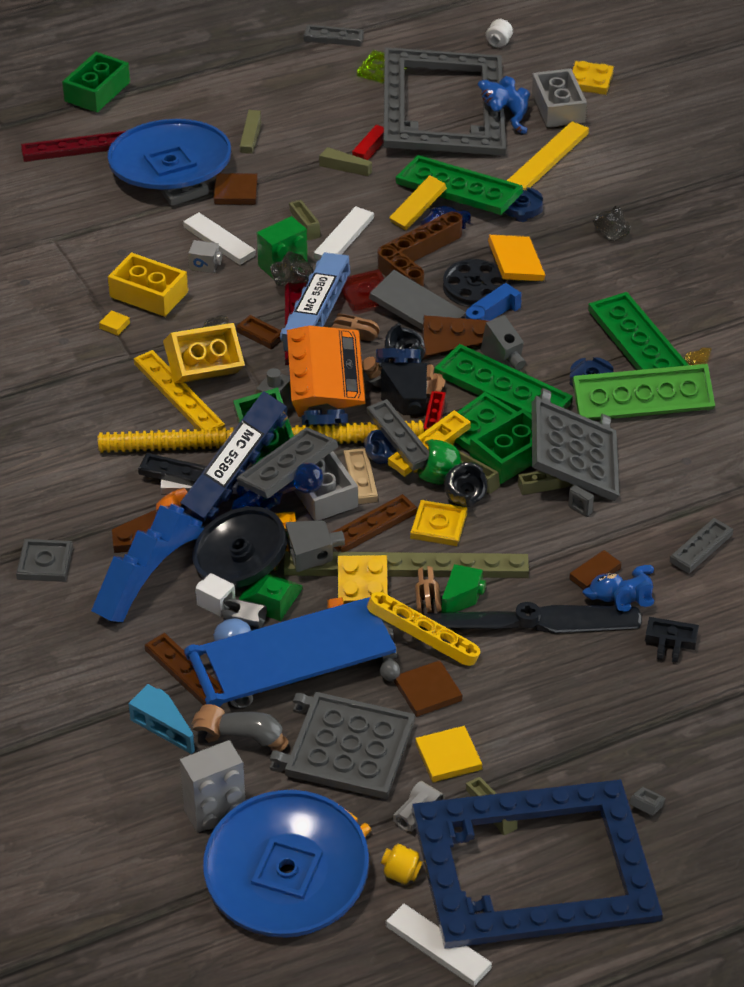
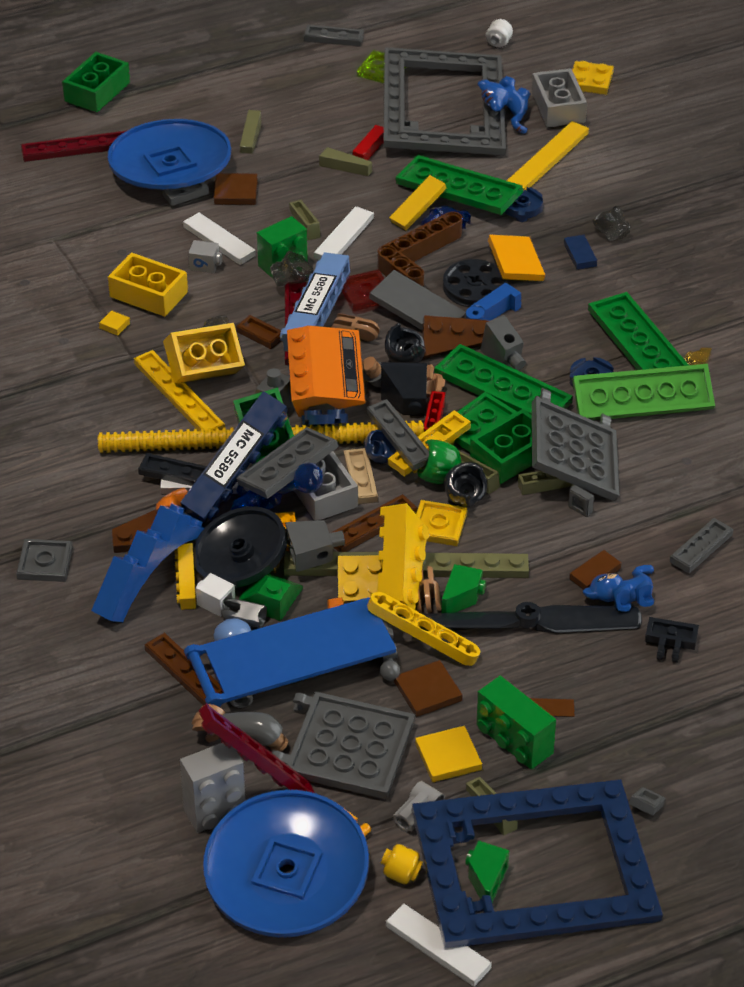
(158, 714): dark azure slope -> none
(185, 576): none -> yellow piece
(251, 750): none -> dark red plate
(397, 355): dark blue plate -> none
(402, 553): none -> yellow wedge
(487, 868): none -> green slope
(515, 722): none -> green brick
(556, 707): none -> reddish brown sticker
(580, 252): none -> dark blue tile

